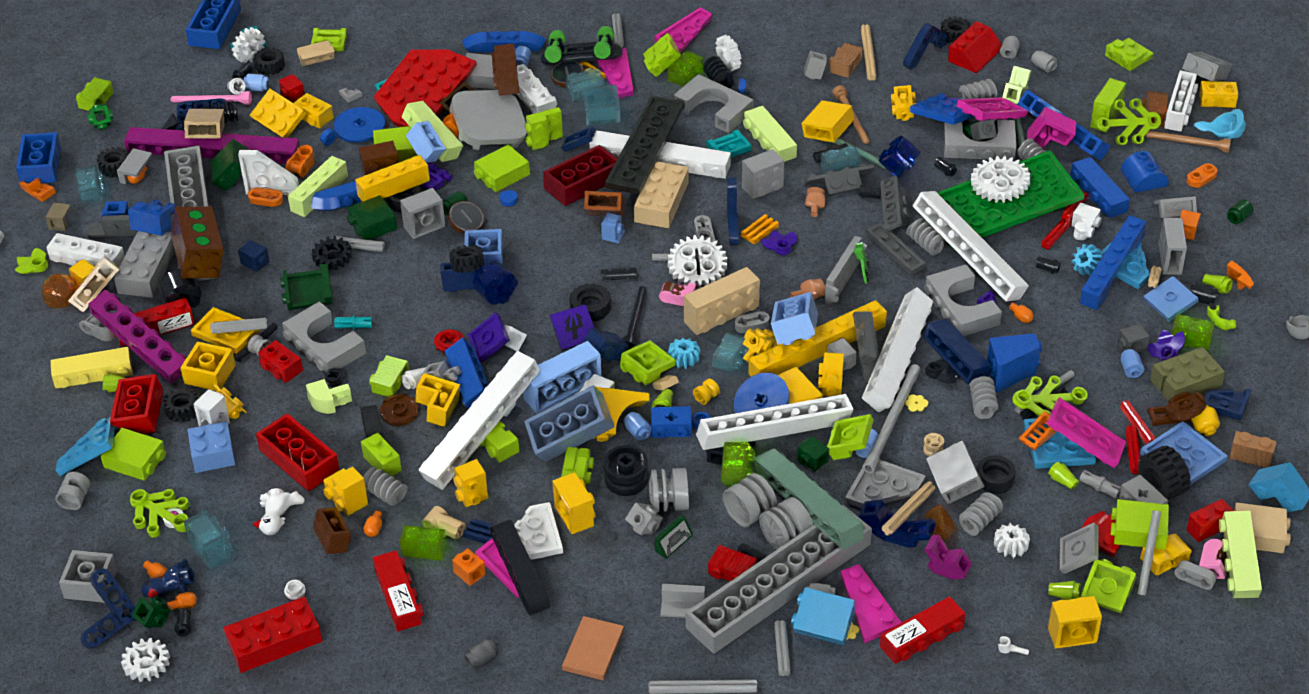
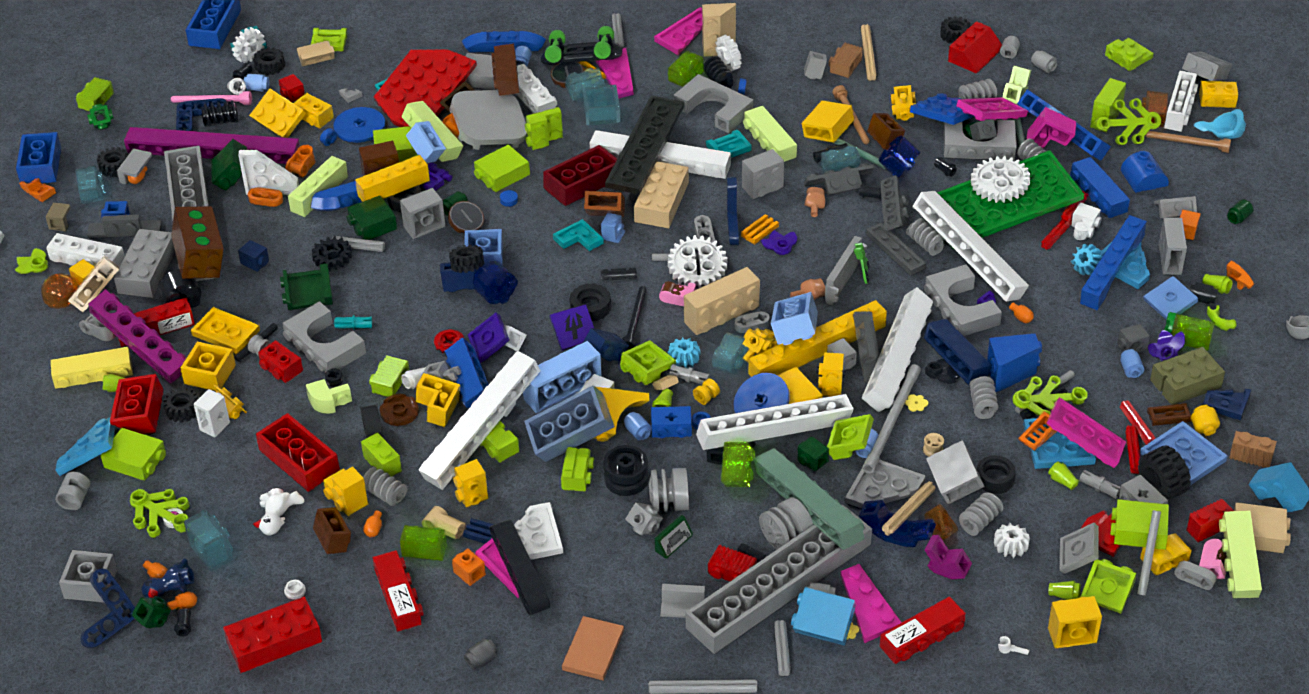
(145, 659): white gear -> none
(151, 217): blue brick -> none
(171, 123): black slope -> none
(204, 123): tan brick -> none
(211, 447): medium blue brick -> none
(238, 325): light grey axle -> none
(573, 503): yellow brick -> none
(578, 232): none -> teal plate
(579, 138): dark blue tile -> none
(661, 55): lime plate -> none
(688, 374): none -> light grey pin
(716, 22): none -> tan slope
(749, 499): light grey wheel -> none
(884, 129): none -> reddish brown brick
(926, 35): dark blue beam -> none
(1049, 265): black pin -> none
(1154, 276): tan axle -> none
(1170, 322): none -> green tile
(1185, 406): reddish brown tile -> none
(1201, 175): orange plate -> none

